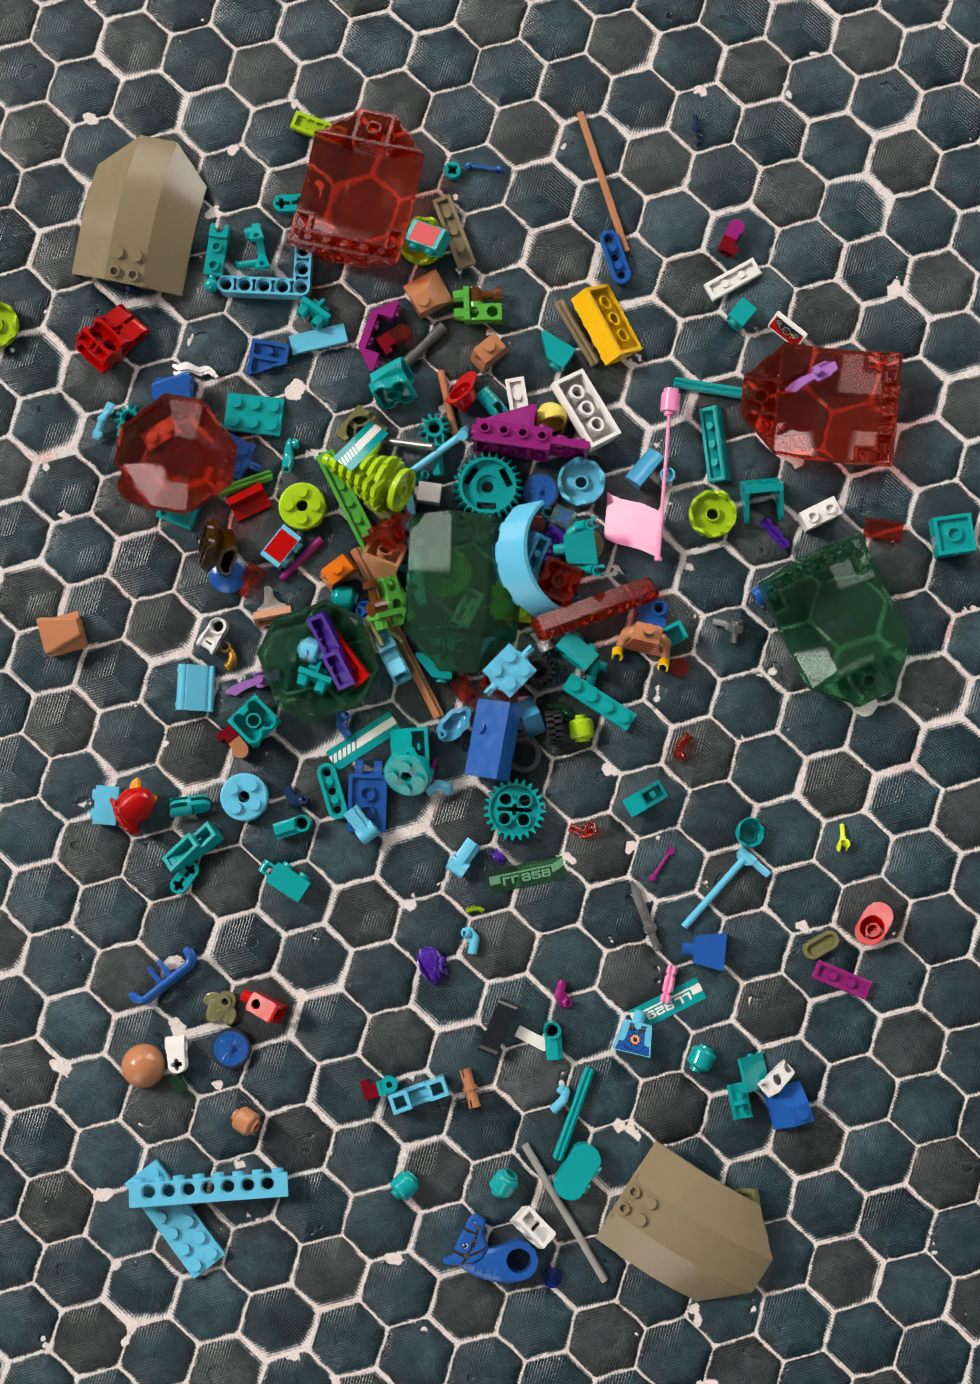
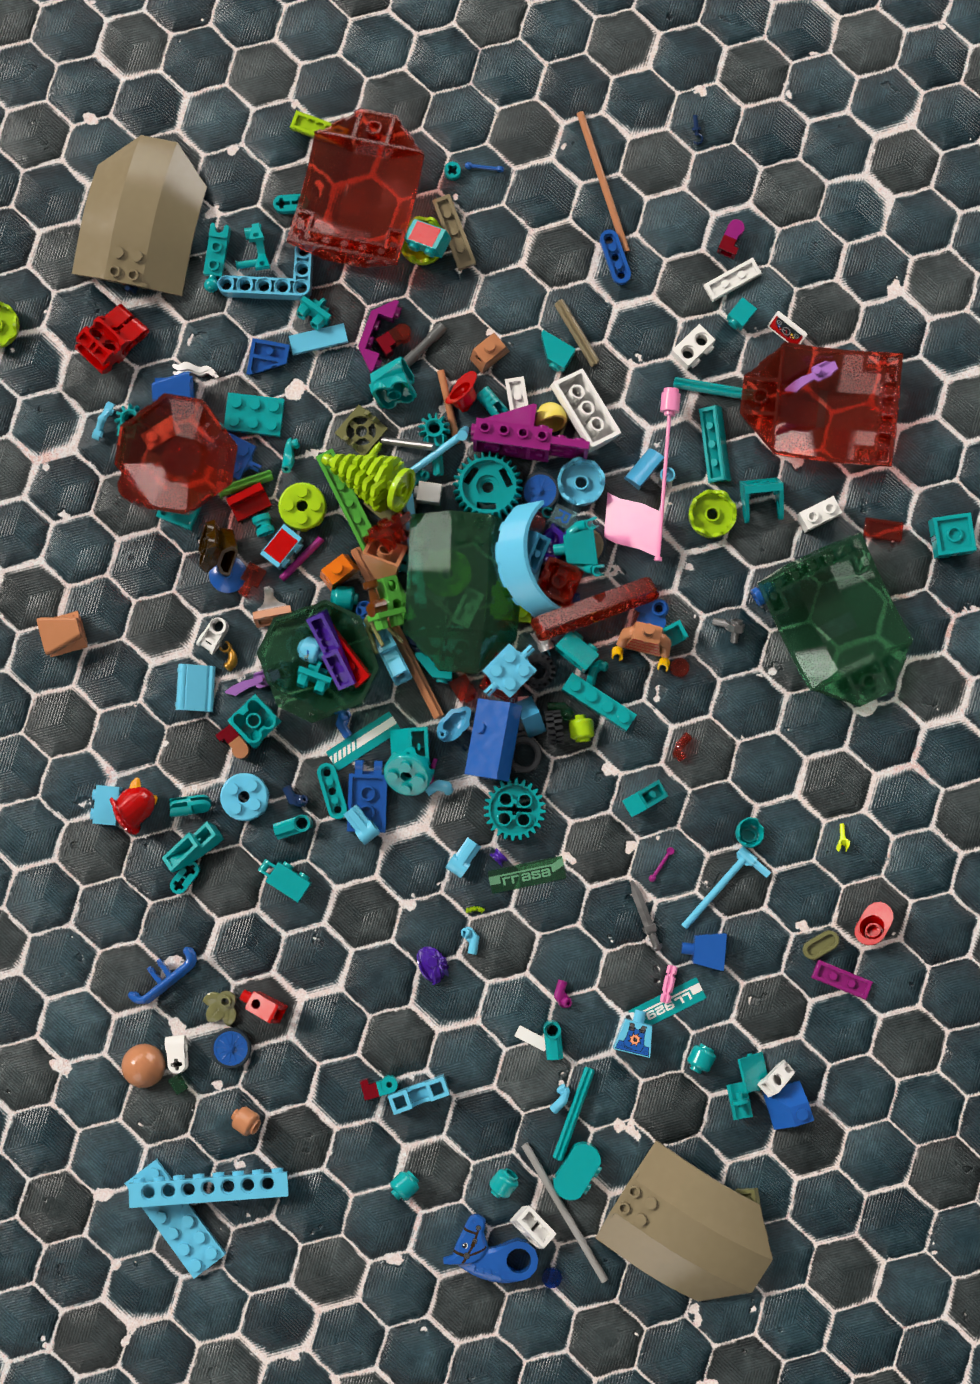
(263, 524): none -> teal wheel
(360, 445): sticker -> none
(428, 294): nougat slope -> none
(470, 1088): nougat pin -> none
(475, 309): bright green hips -> none
(498, 1027): black beam -> none
(583, 831): clear red arm -> none
(606, 323): yellow slope -> none
(689, 344): none -> white brick
(775, 533): dark purple axle -> none

